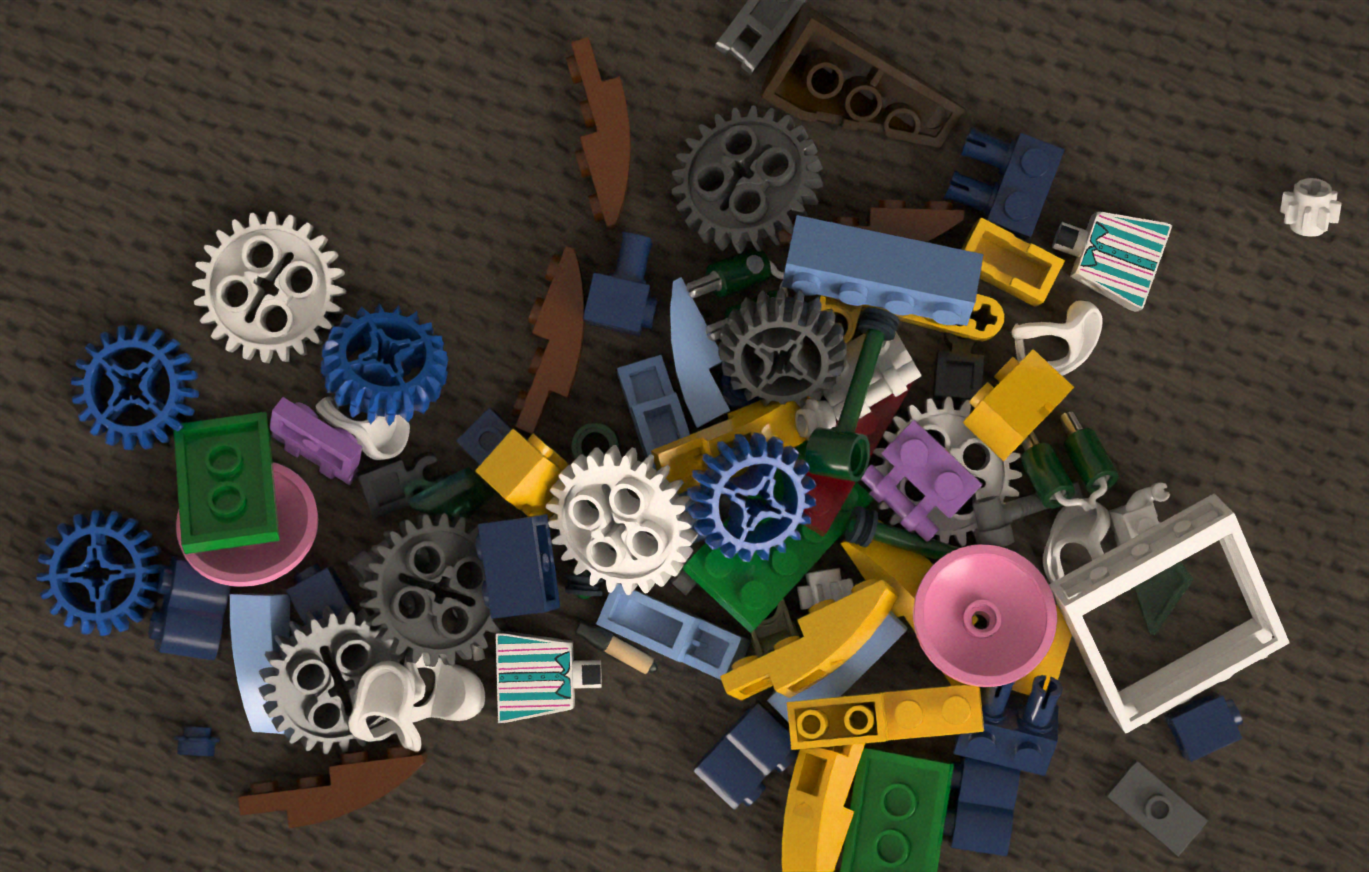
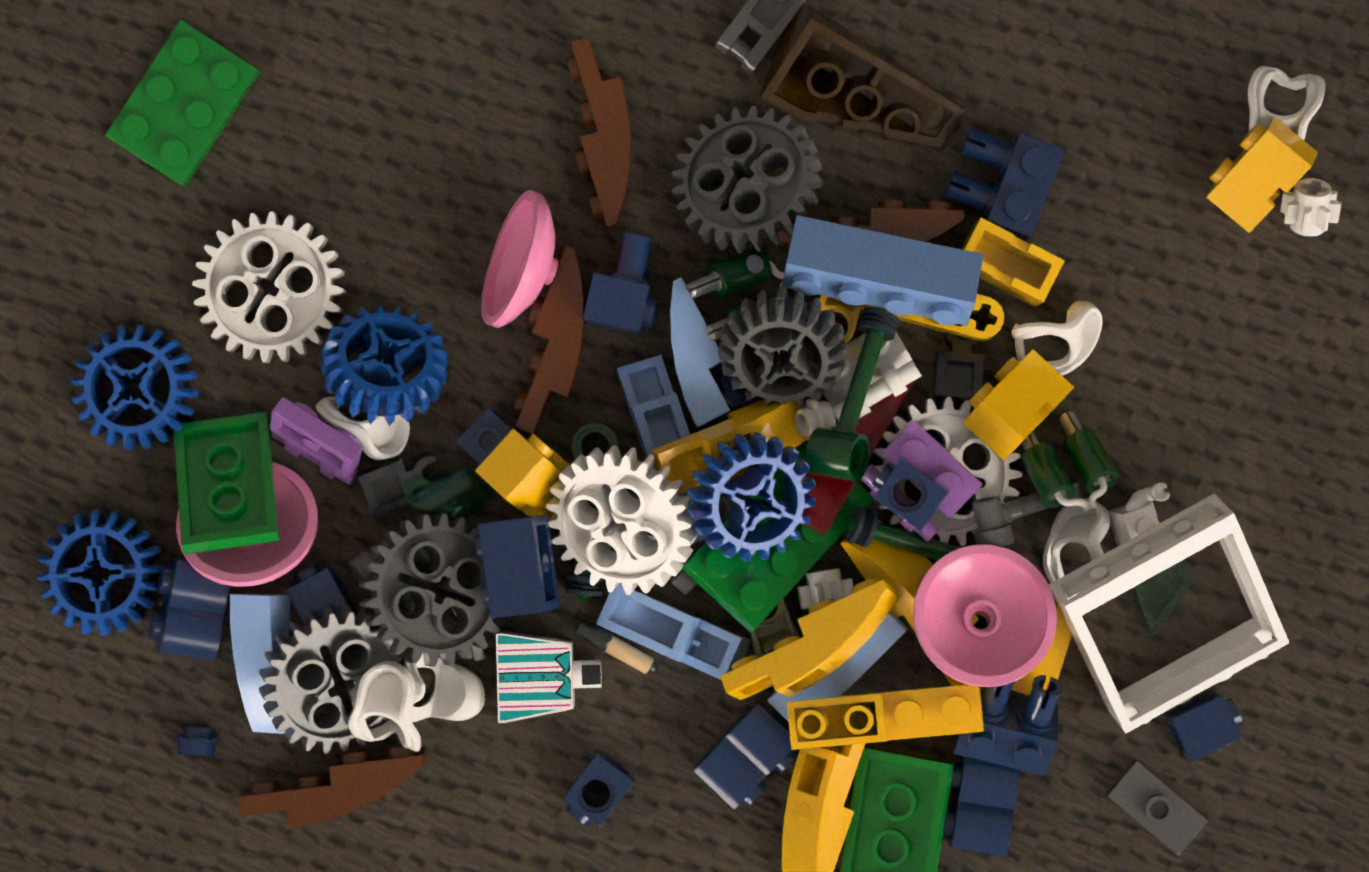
(182, 103): none -> green plate
(519, 261): none -> bright pink dish
(603, 769): none -> dark blue brick
(915, 514): none -> dark blue brick
(1115, 255): torso -> none
(1249, 184): none -> yellow brick
(1296, 122): none -> white piece

